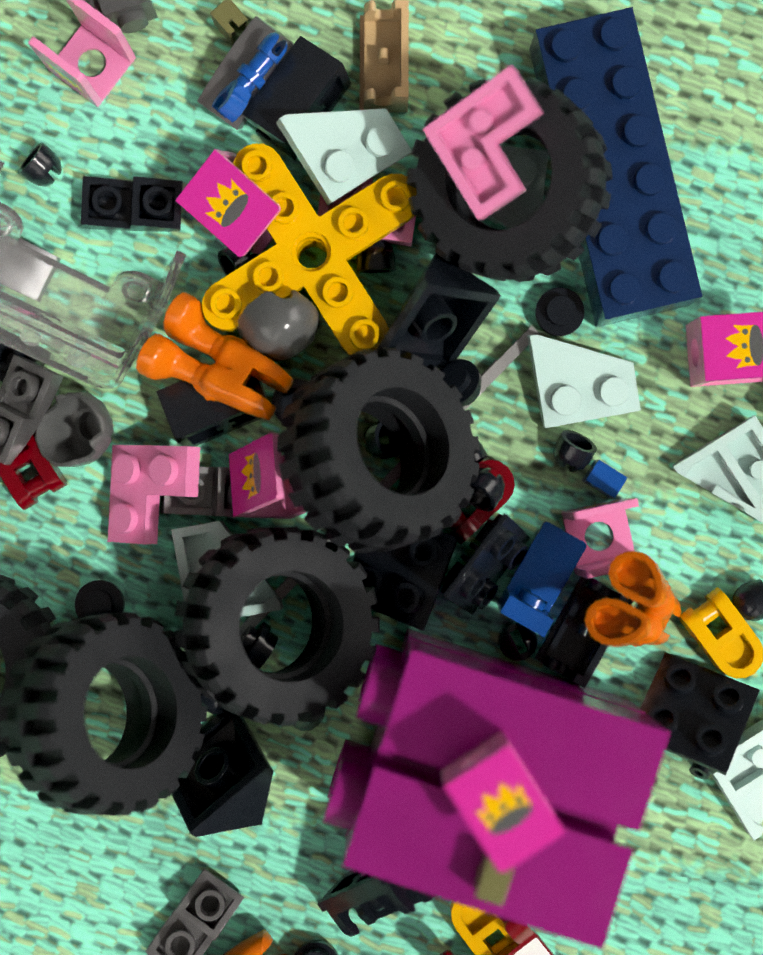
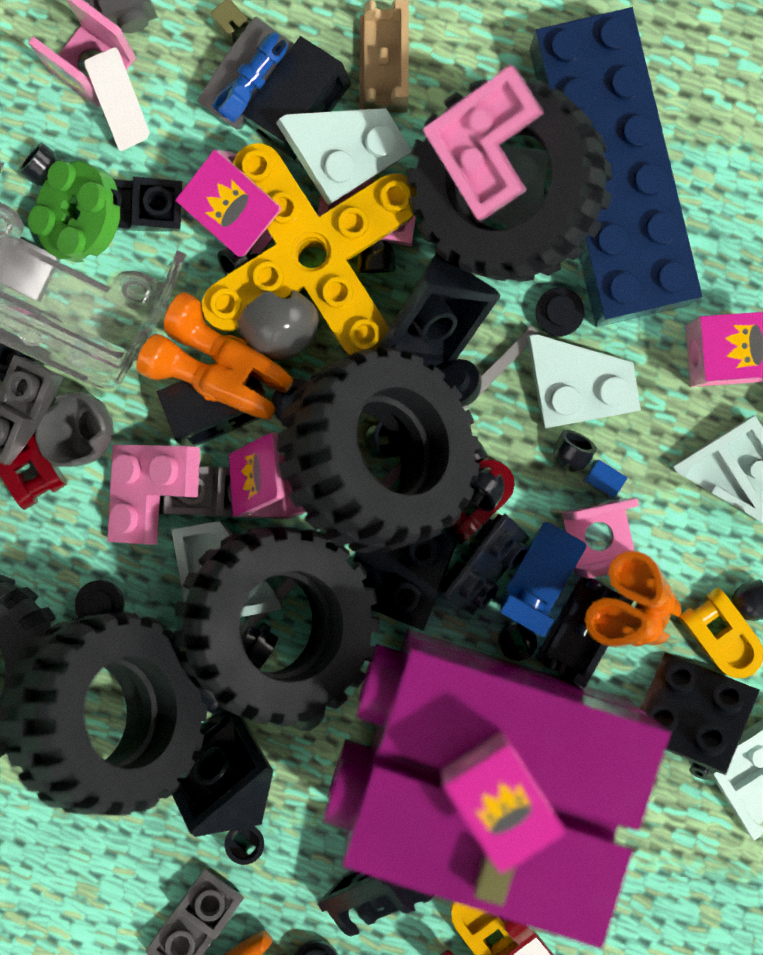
(53, 216): none -> bright green plate
(117, 98): none -> white sticker
(237, 853): none -> black hinge

